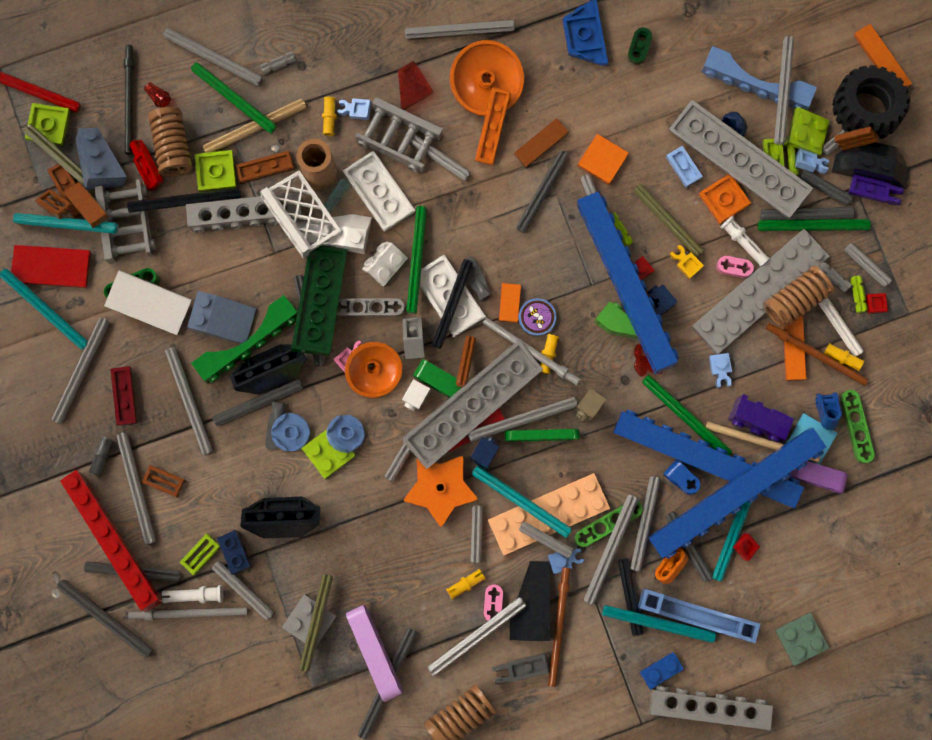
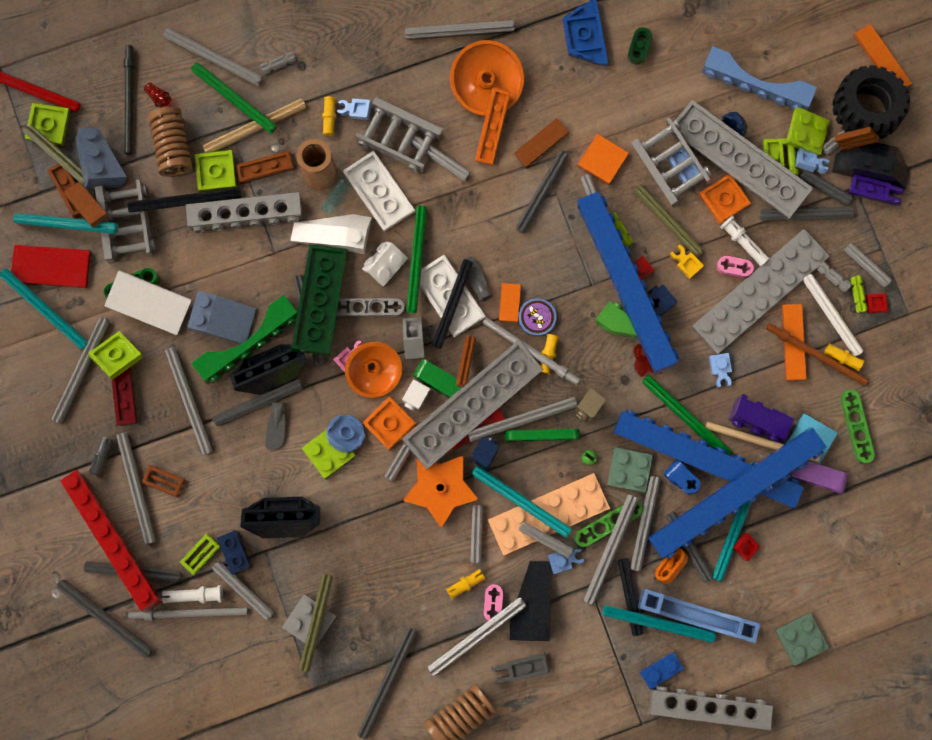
(60, 210): dark orange tile -> none
(115, 355): none -> lime plate
(146, 165): red hinge -> none
(285, 220): white fence -> none
(290, 432): medium blue tile -> none
(374, 653): lavender beam -> none
(389, 423): none -> orange tile
(412, 85): clear red wing -> none
(563, 587): dark orange bar -> none
(586, 460): none -> bright green hinge
(629, 470): none -> sand green plate
(663, 178): none -> light grey fence
(784, 90): light grey axle -> none
(800, 297): medium nougat piece -> none
(814, 225): green axle -> none
(828, 407): blue piece -> none

